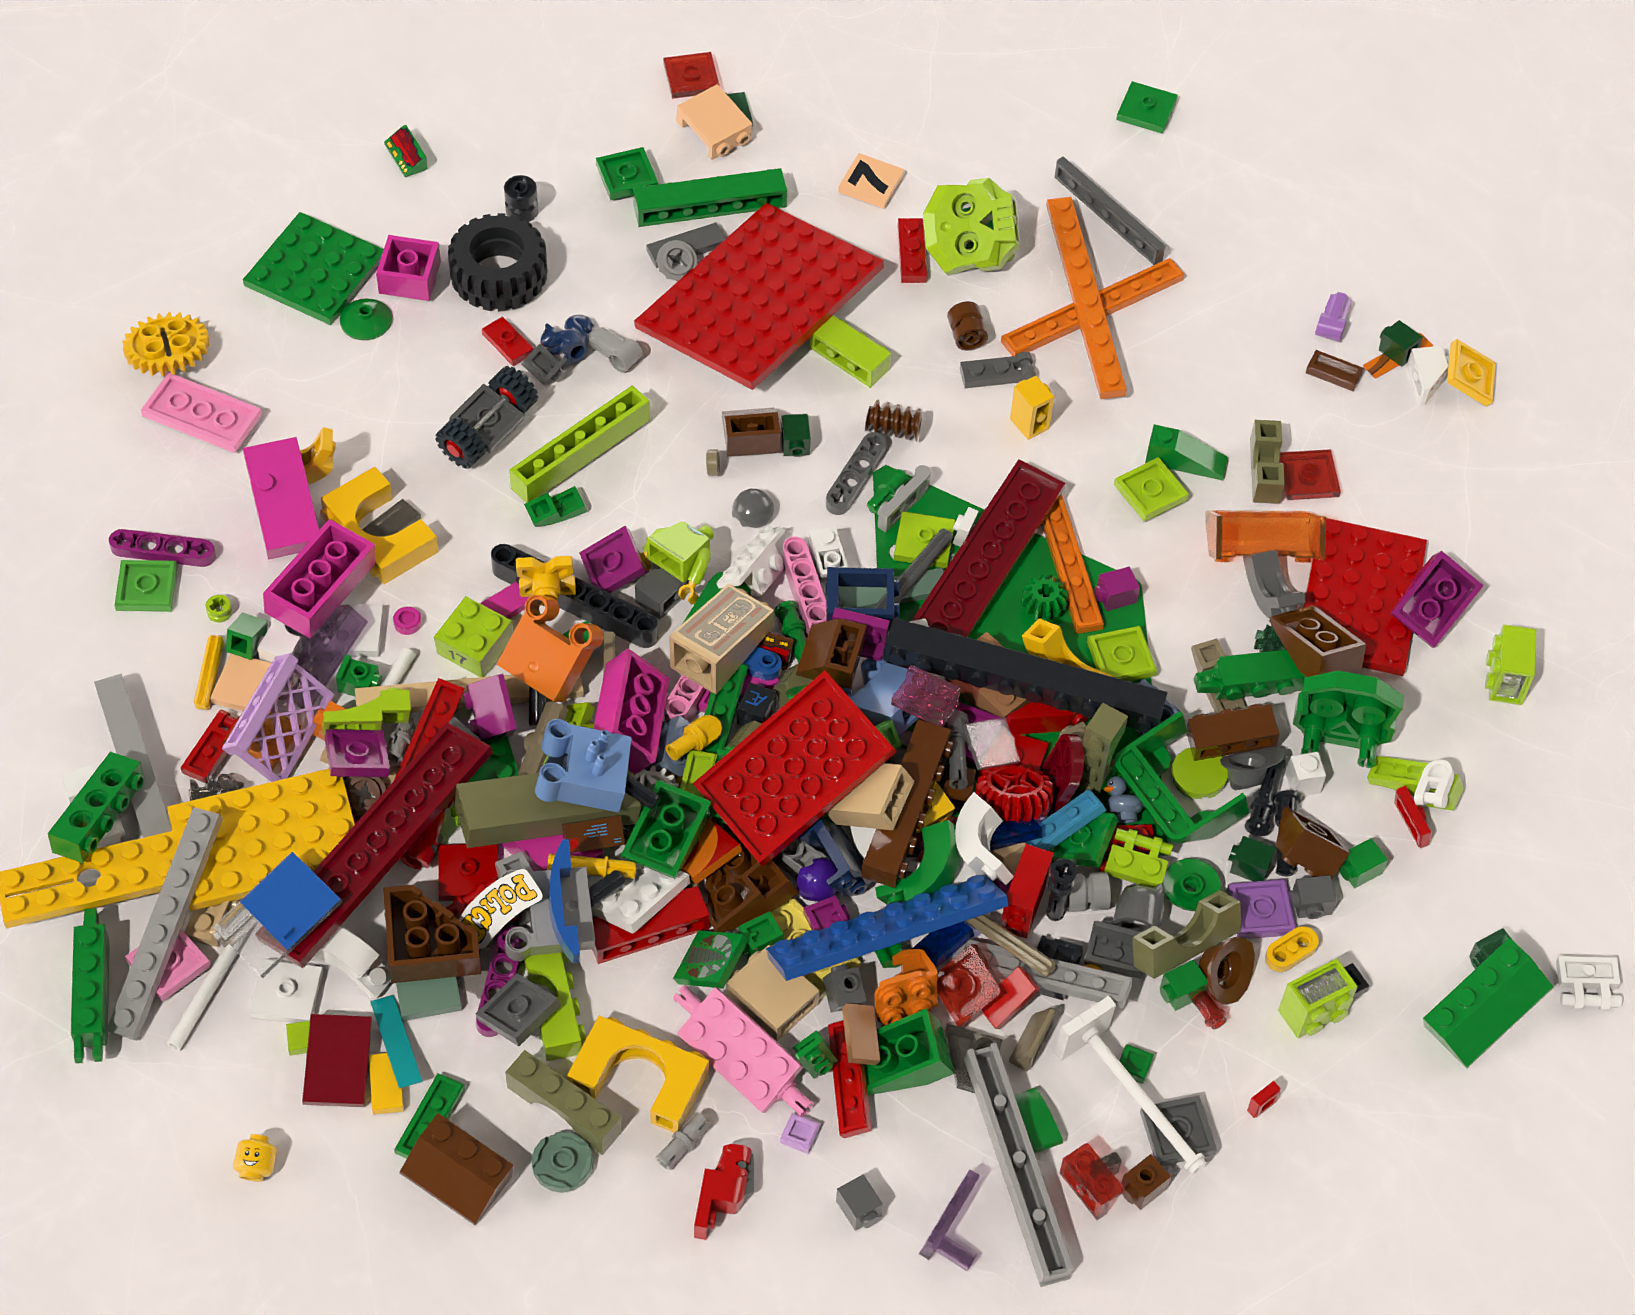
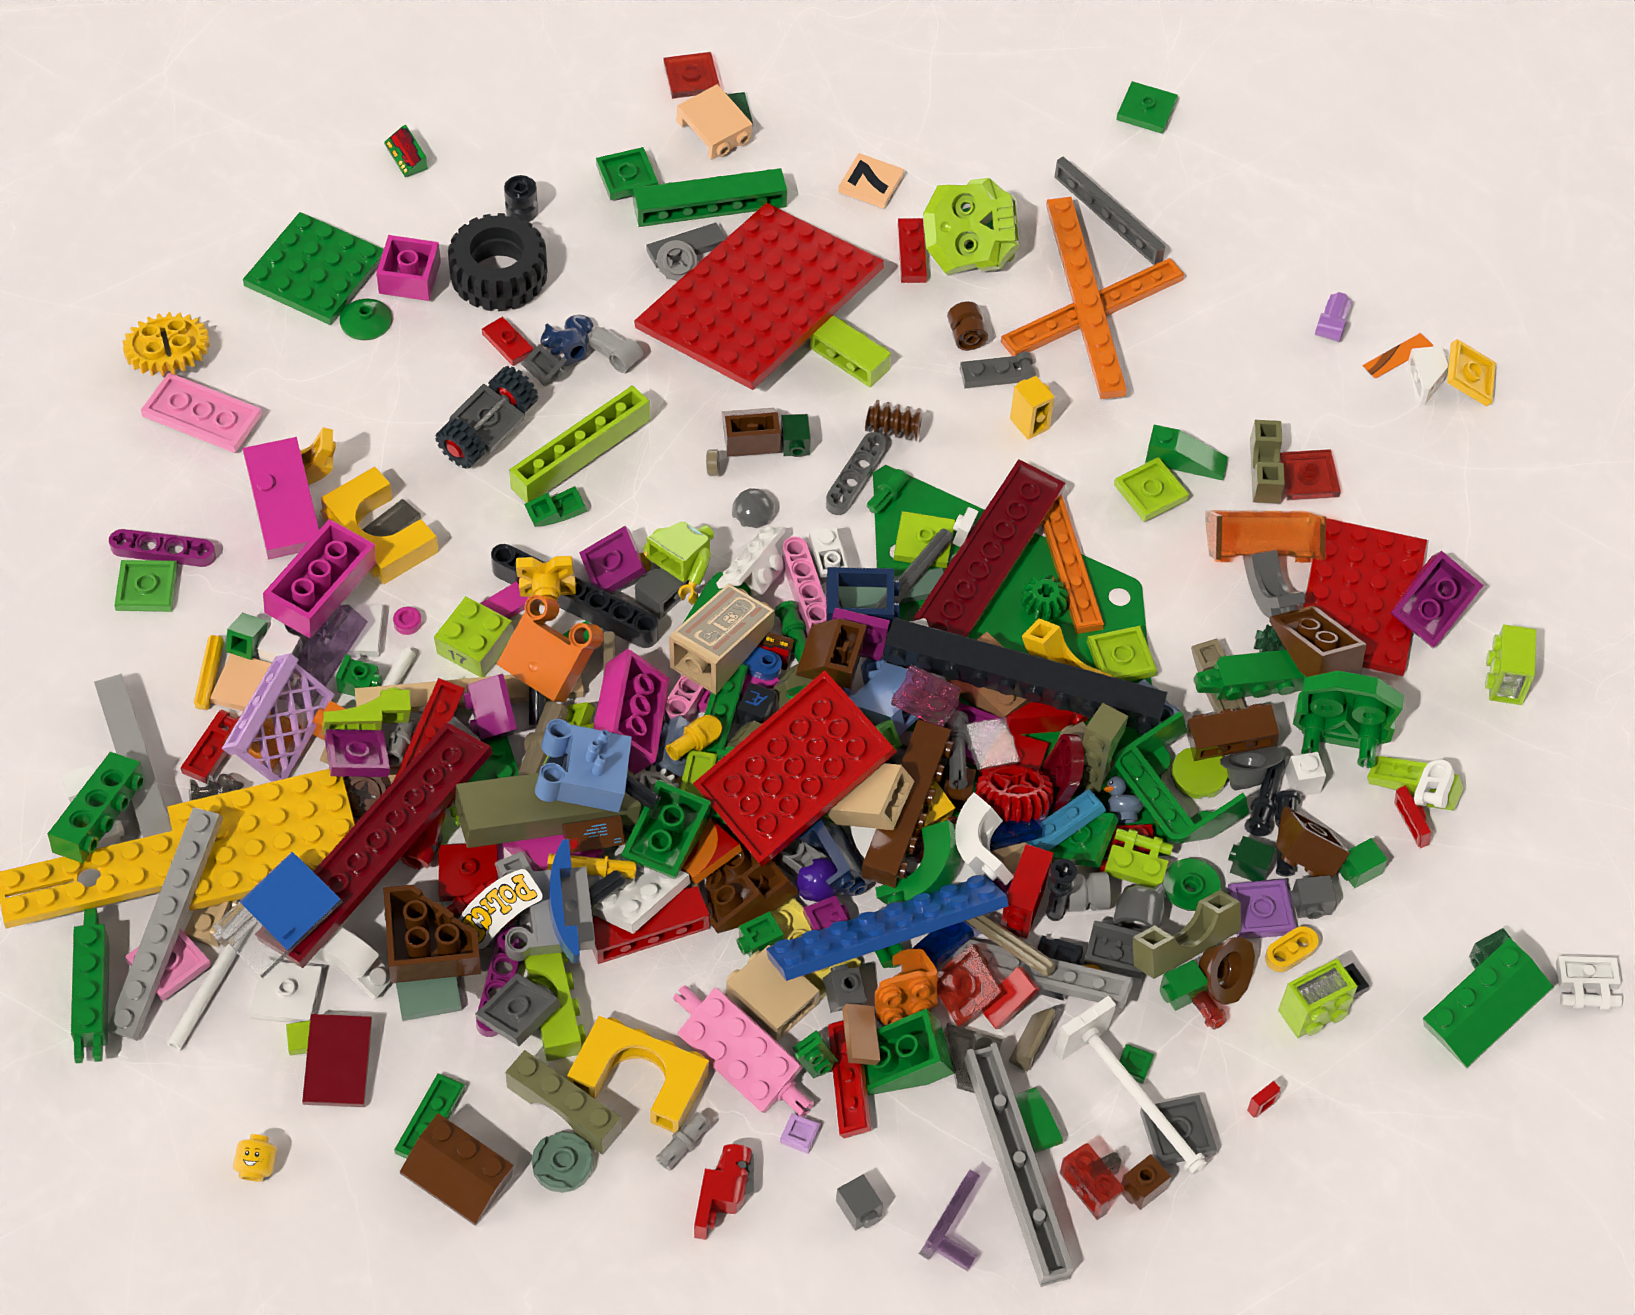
(220, 616): lime bush -> none
(385, 1092): yellow tile -> none
(396, 1041): teal sticker -> none
(710, 959): green tile -> none
(904, 498): light grey plate -> none
(1117, 588): magenta brick -> none
(1334, 370): reddish brown tile -> none
(1398, 342): dark green brick -> none

